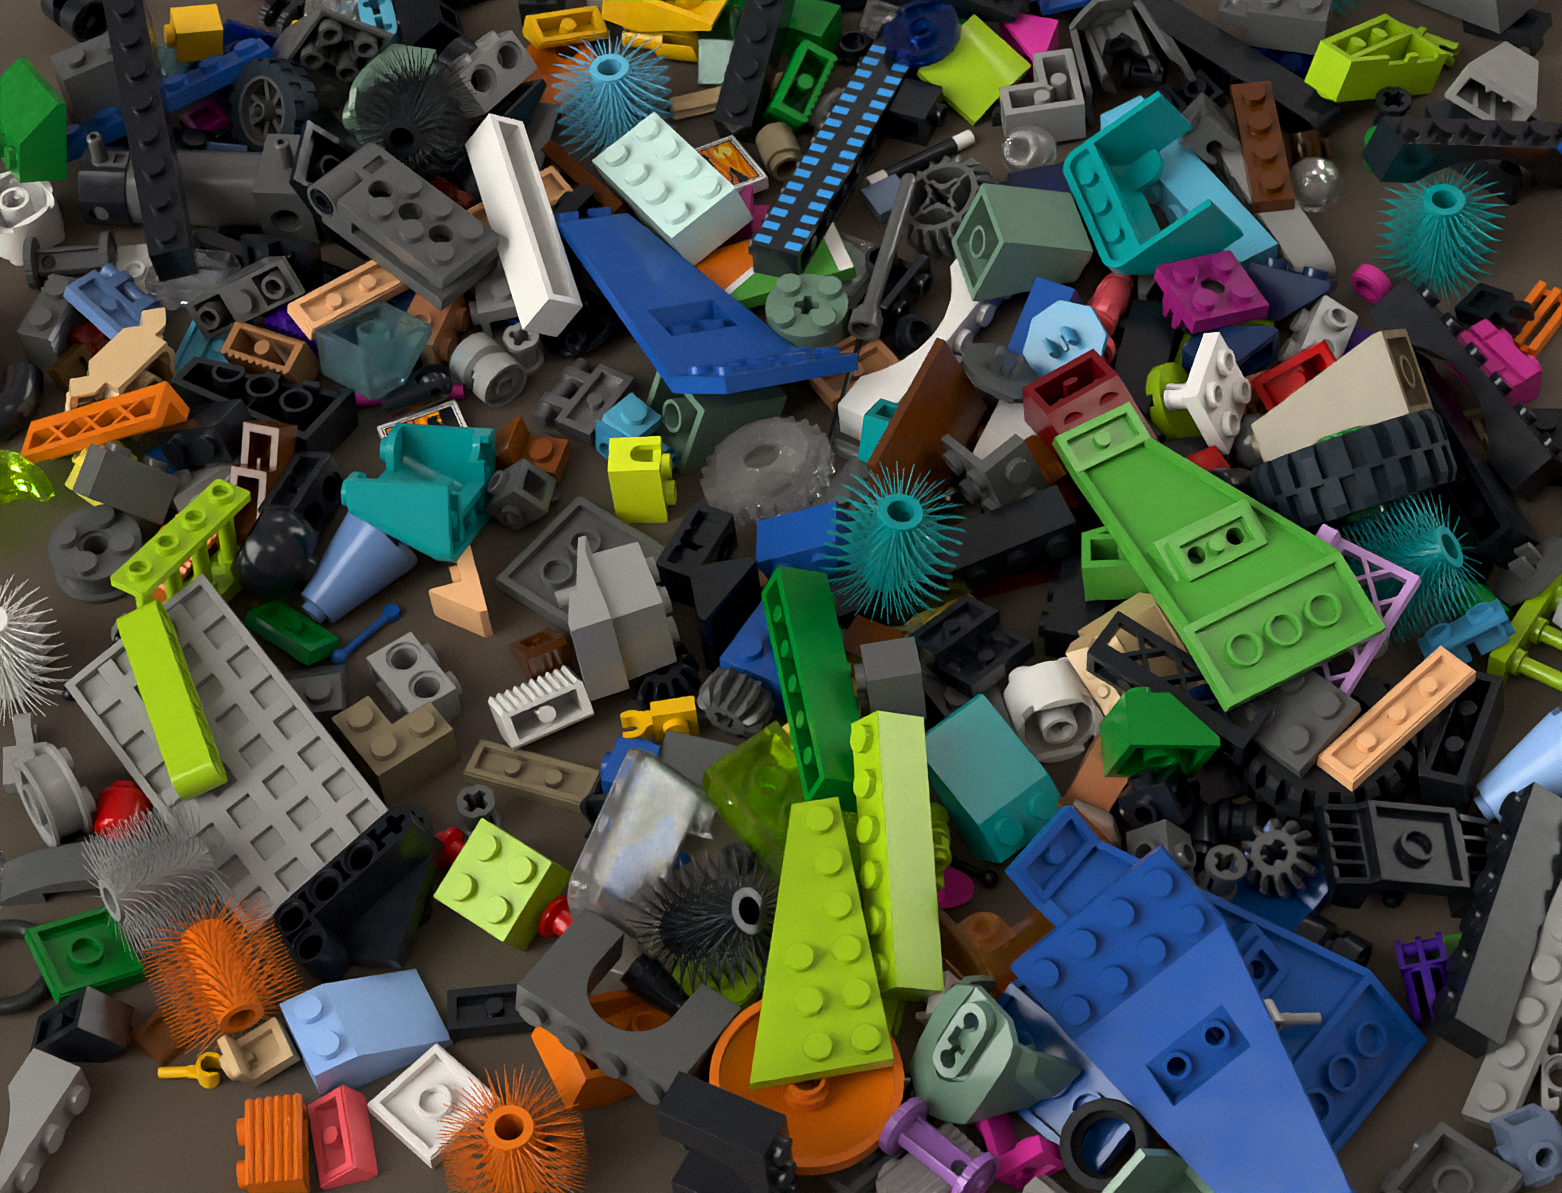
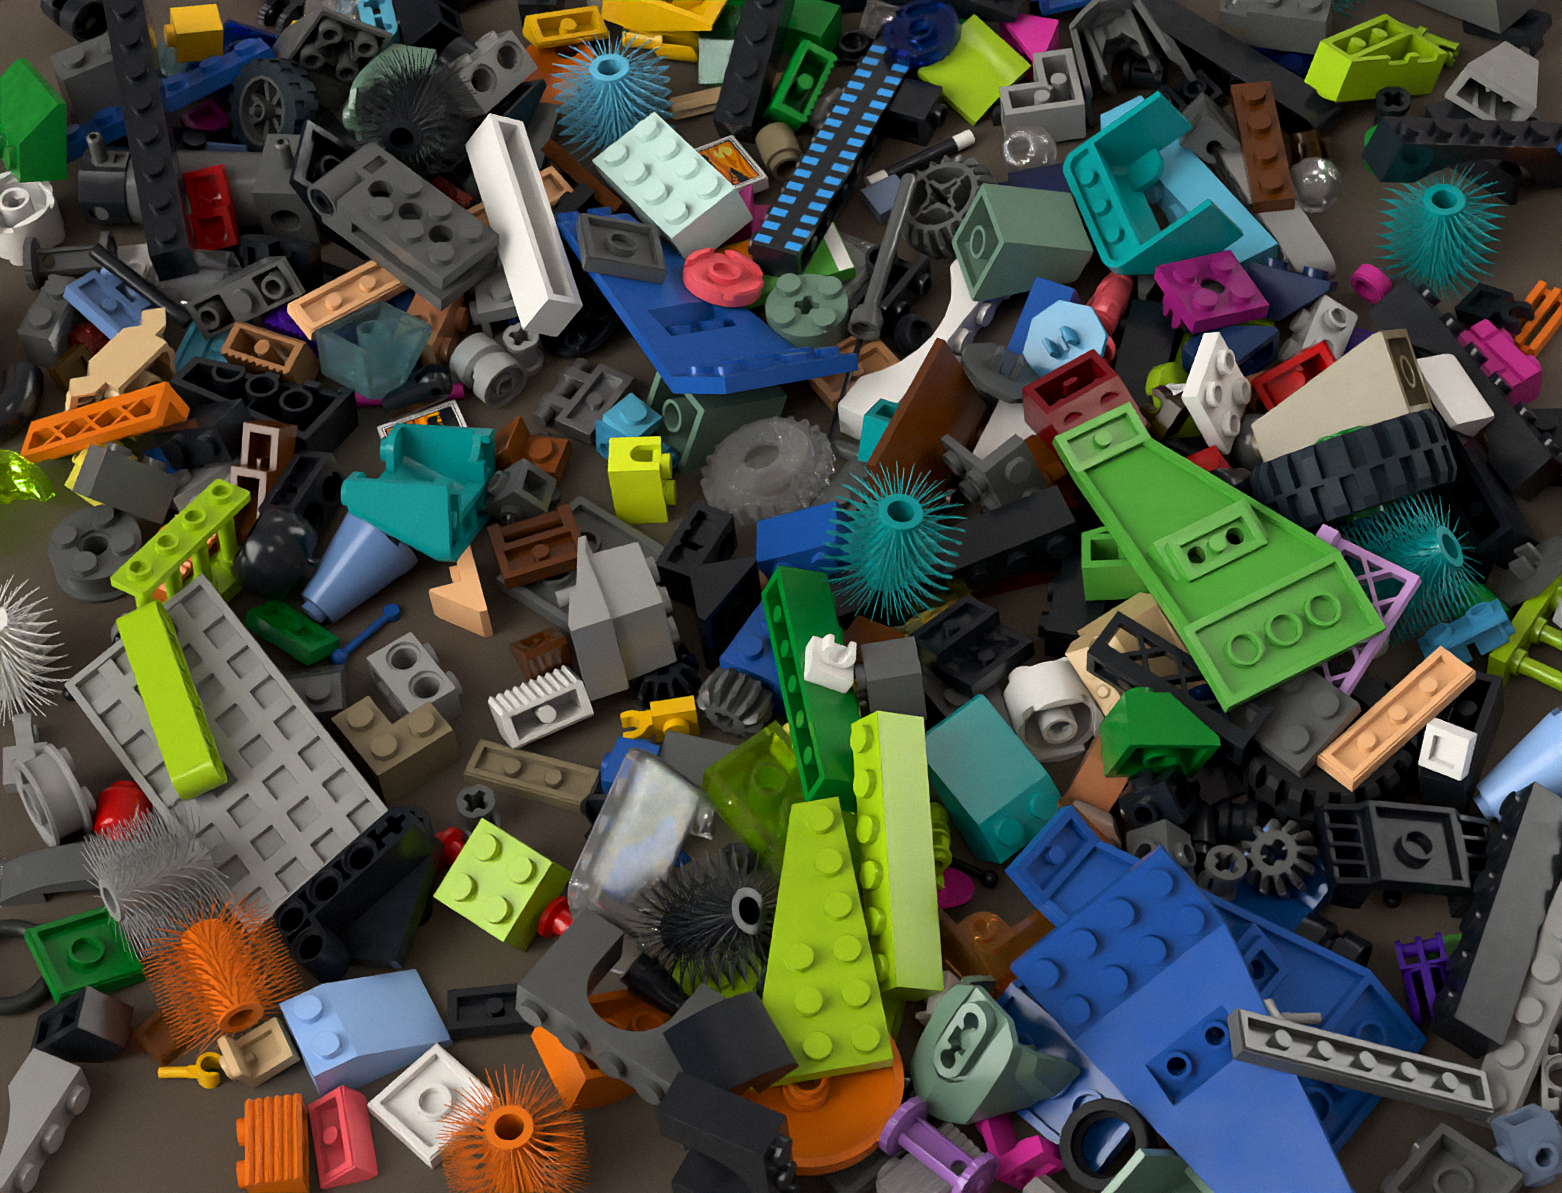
(140, 285): none -> black bar
(212, 208): none -> red slope
(538, 554): none -> reddish brown plate
(620, 248): none -> dark grey tile
(723, 278): none -> coral tile
(732, 1045): none -> black slope
(830, 663): none -> white tile
(1170, 416): none -> dark brown tile
(1359, 1065): none -> dark grey tile
(1447, 749): none -> white tile
(1455, 394): none -> white slope

